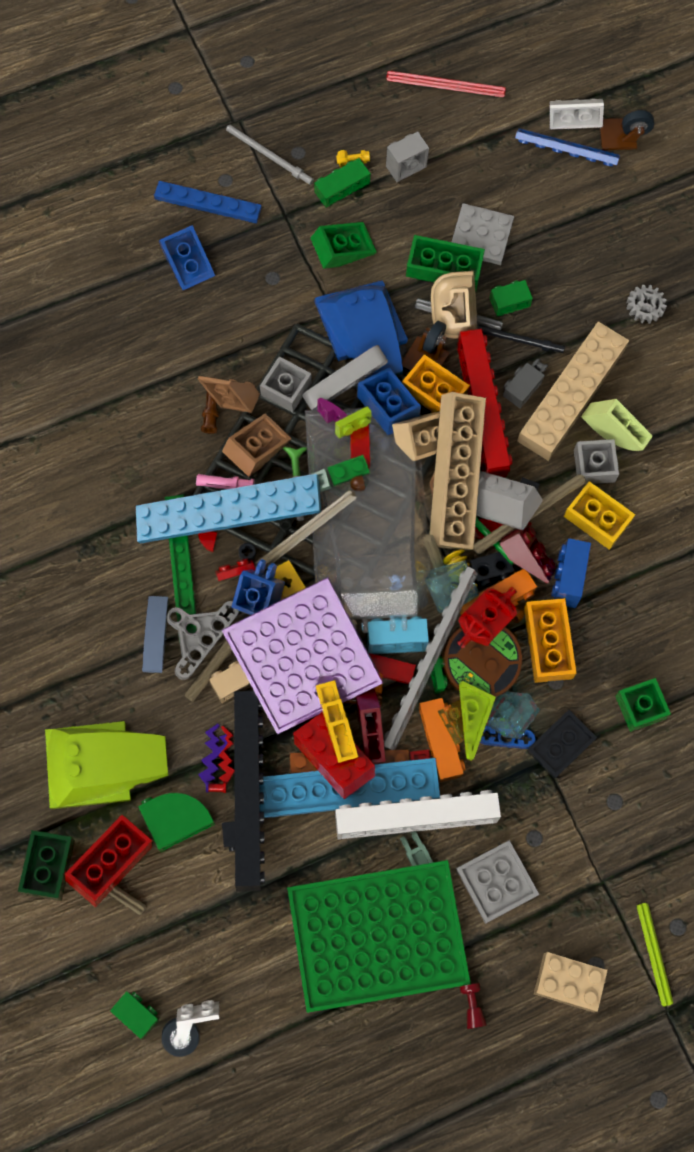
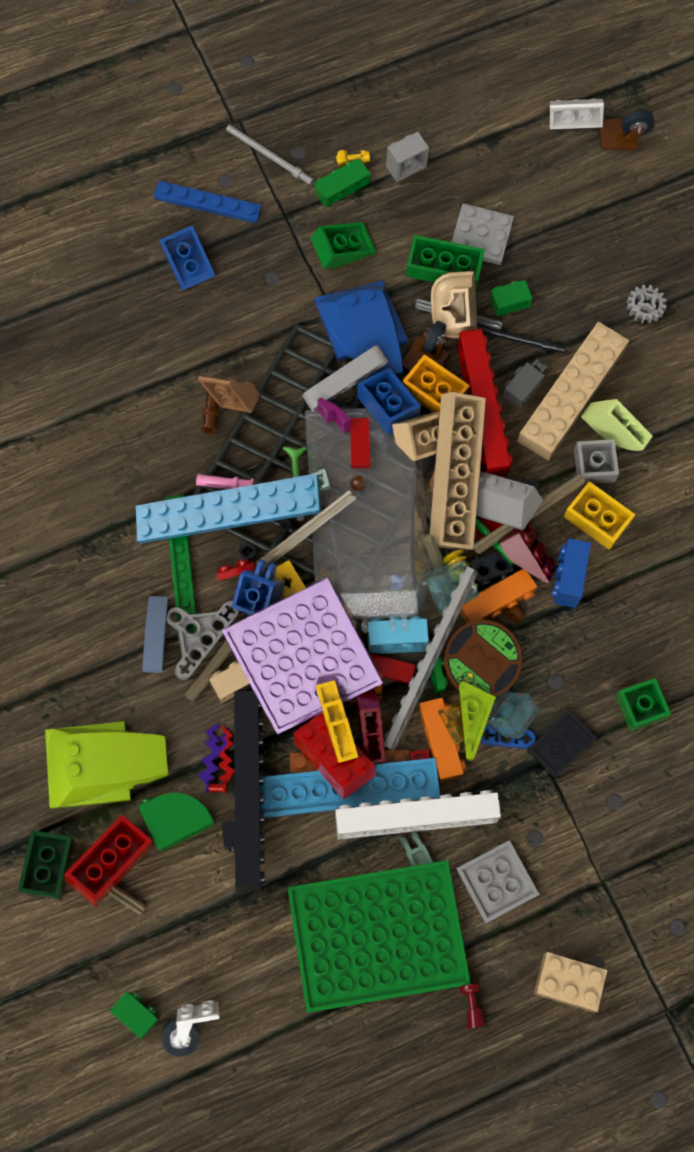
(208, 540): red tile -> none
(255, 444): medium nougat slope -> none
(285, 384): light grey brick -> none
(346, 470): green plate -> none
(353, 422): lime plate -> none
(444, 83): axle -> none
(481, 628): red plate -> none
(550, 640): light orange brick -> none
(560, 145): plate -> none
(655, 954): lime axle -> none

